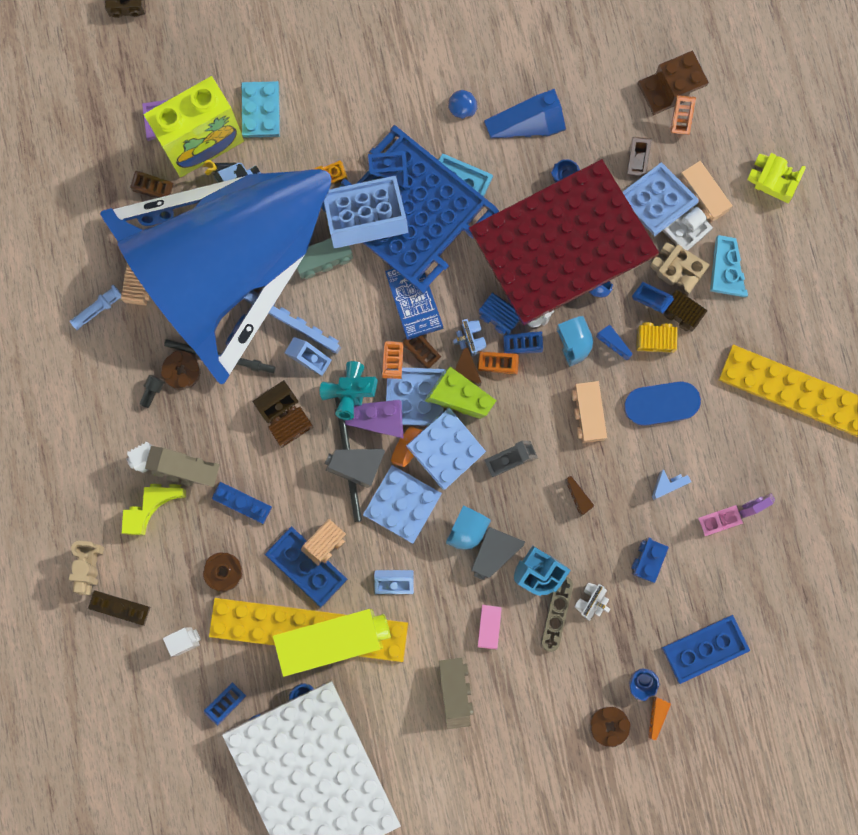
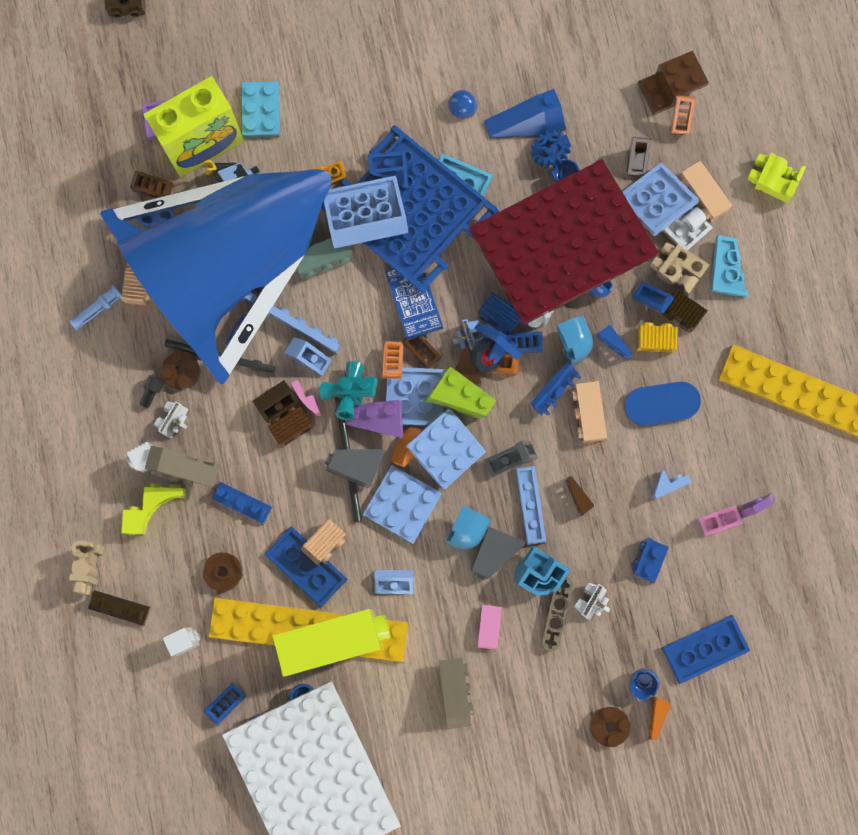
(173, 421): none -> white hips
(308, 401): none -> bright pink slope
(491, 349): none -> plate
(530, 505): none -> light blue tile
(550, 149): none -> blue gear
(555, 388): none -> blue plate

